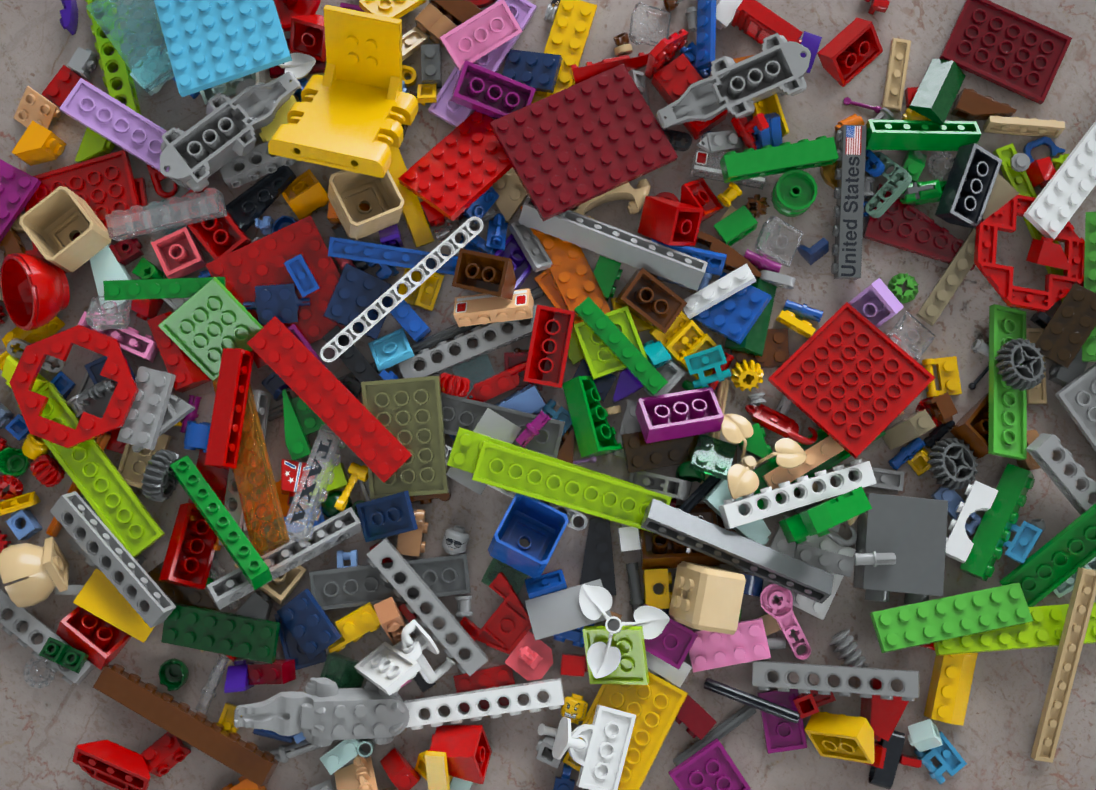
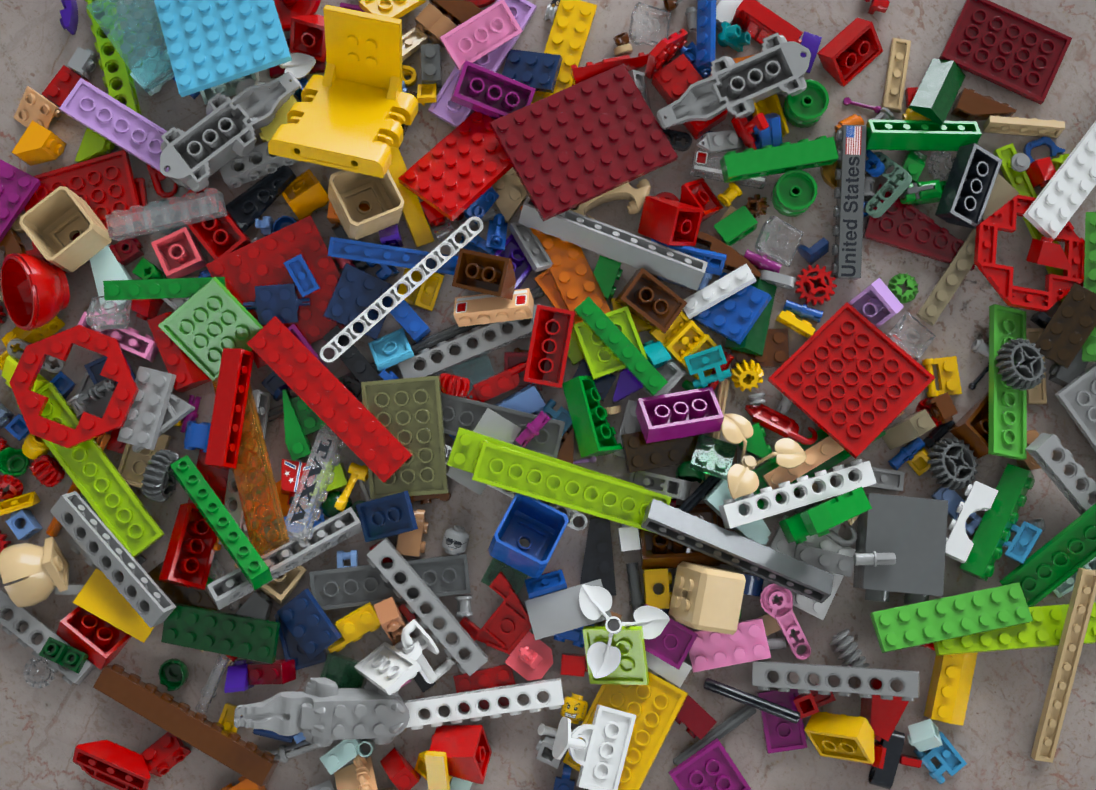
(733, 37): none -> teal hips
(807, 107): none -> green wheel
(808, 282): none -> red gear

